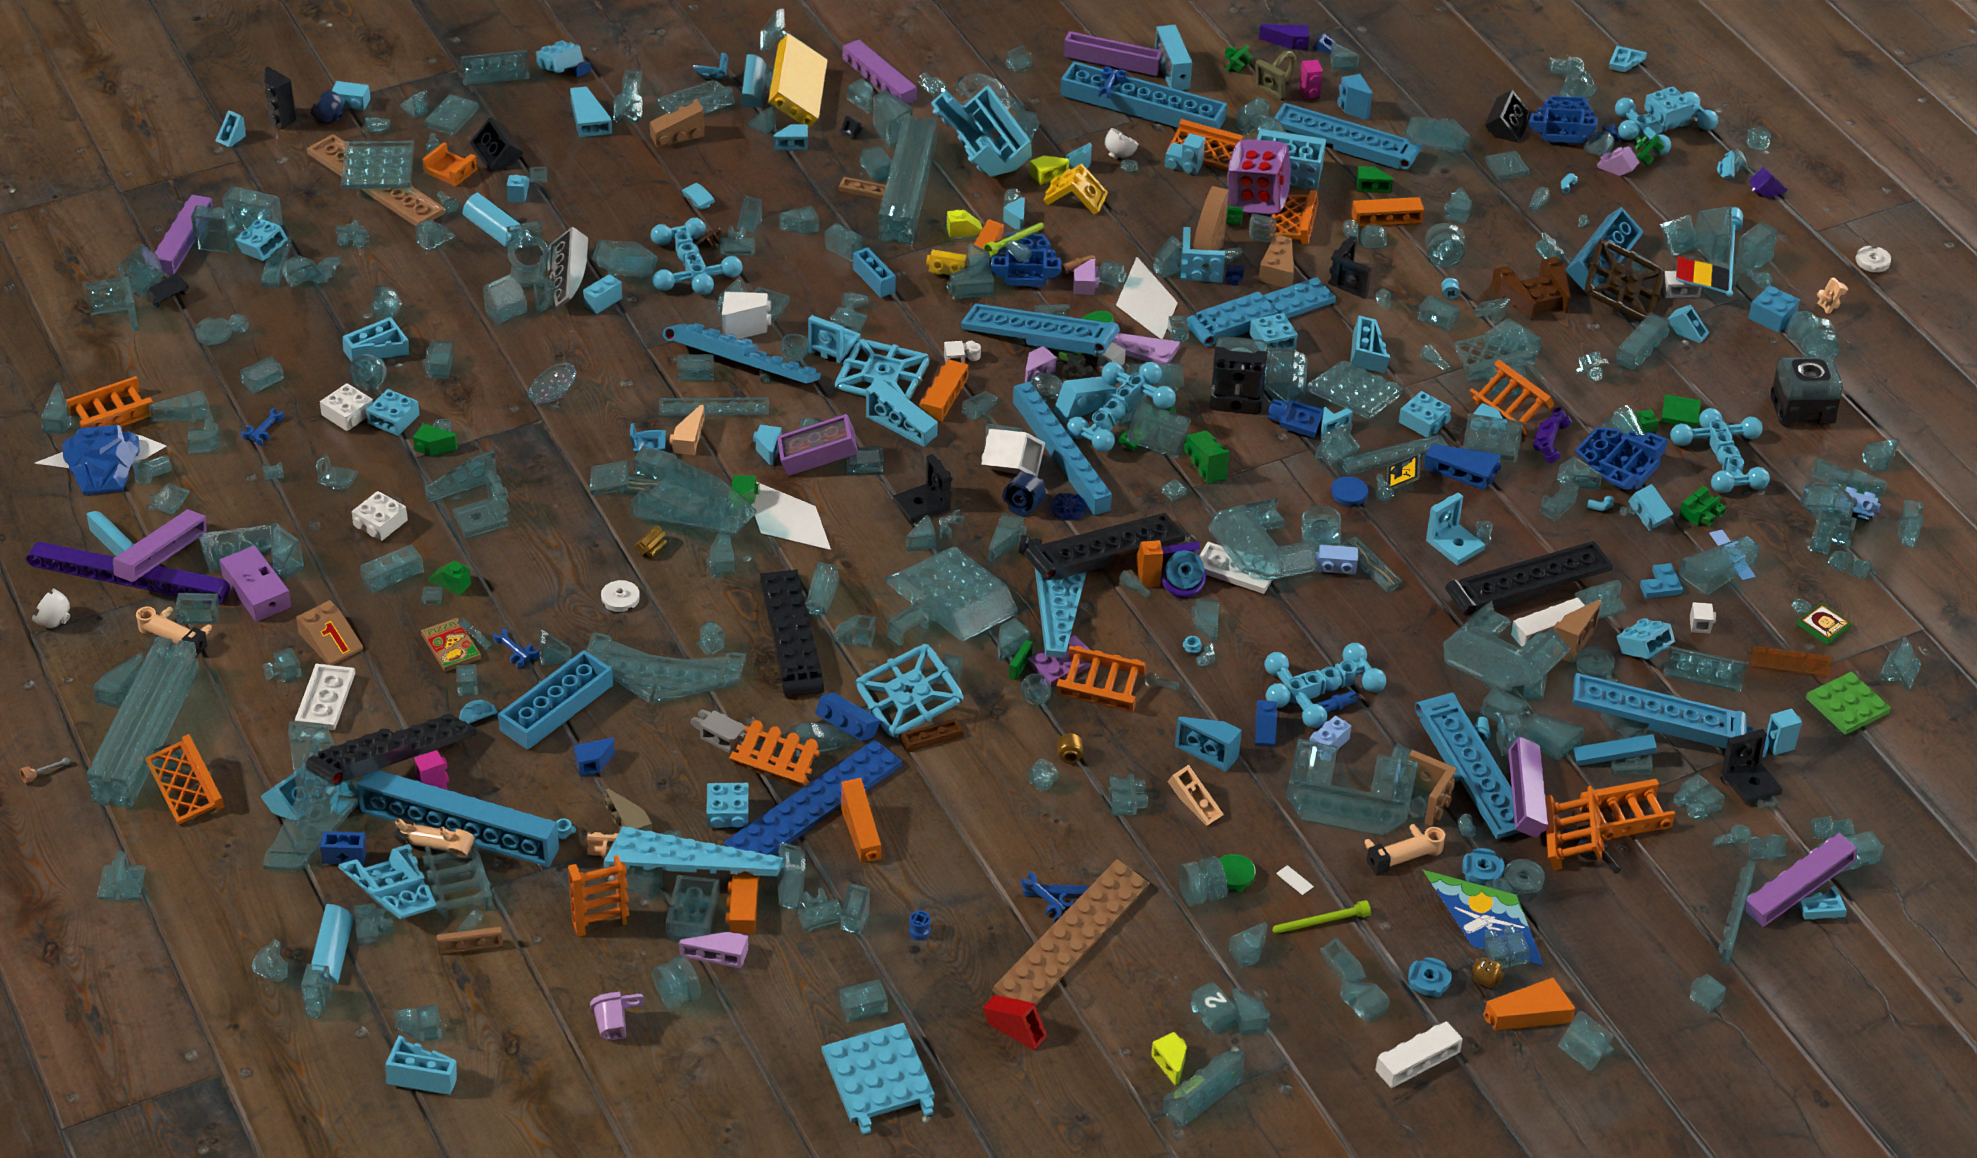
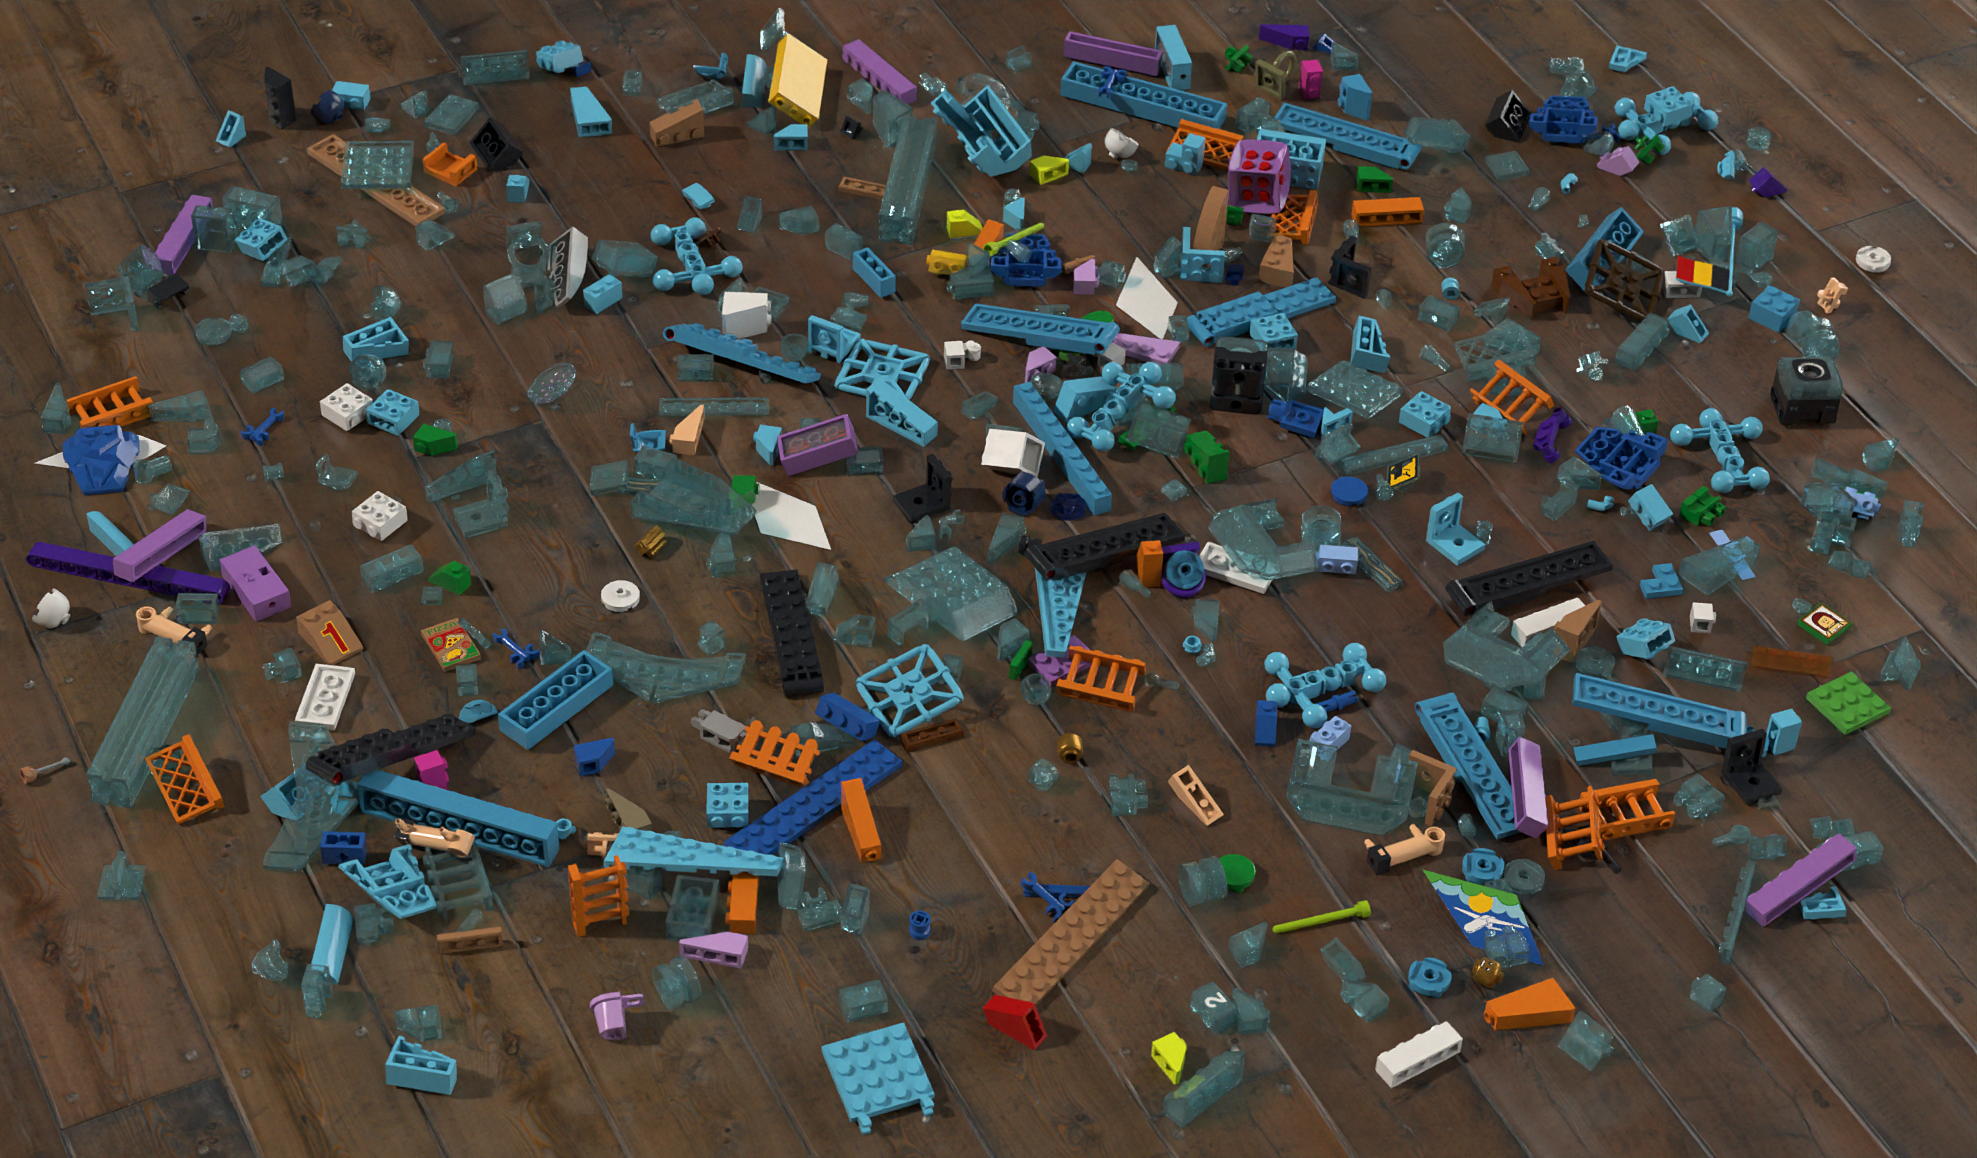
(116, 683): clear light blue slope -> none
(285, 552): clear light blue slope -> none
(488, 217): medium azure brick -> none
(538, 174): clear light blue tile -> none
(628, 103): clear light blue bracket -> none
(737, 243): clear light blue plate -> none
(876, 163): clear light blue brick -> none
(944, 389): orange brick -> none
(1082, 184): yellow bracket -> none
(1209, 741): dark azure slope -> none
(1294, 880): white sticker -> none
(1373, 236): clear light blue helmet -> none
(1463, 465): blue slope -> none
(1553, 735): clear light blue slope -> none
(1608, 594): clear light blue bracket -> none
(1680, 410): green tile -> none

